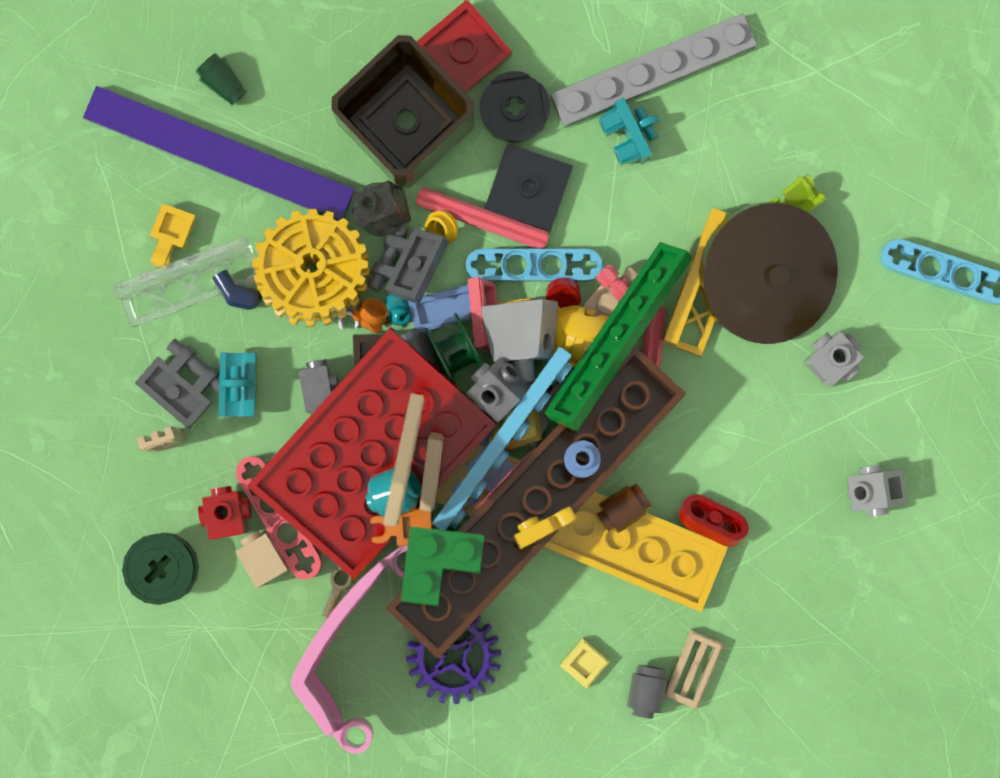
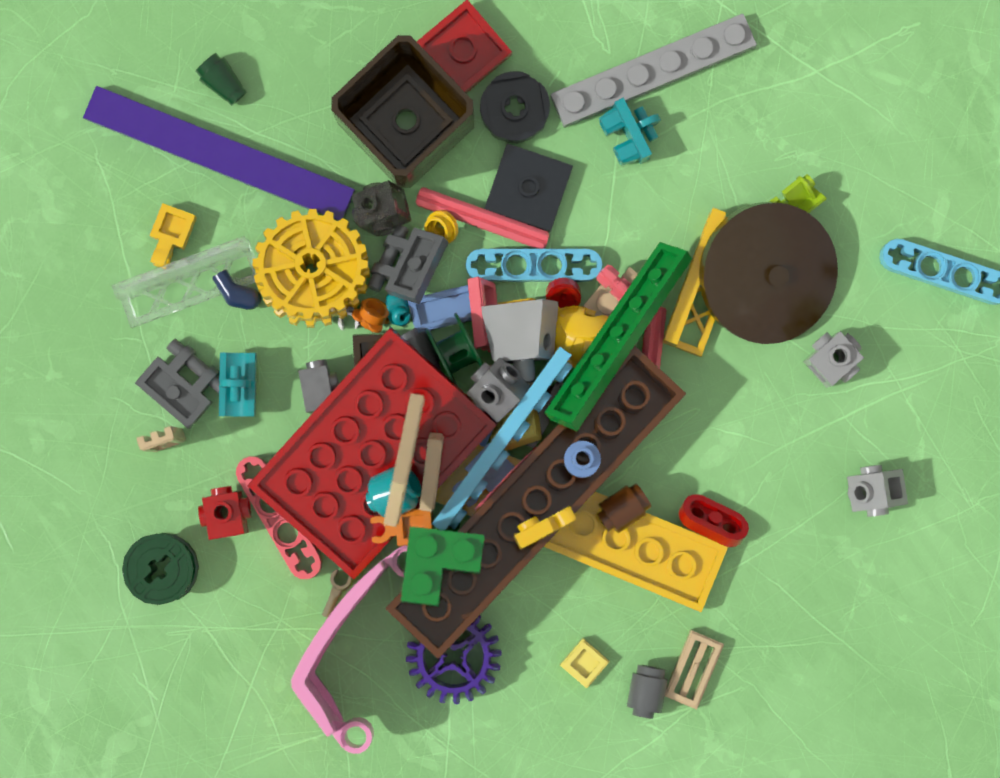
(261, 558): tan brick -> none

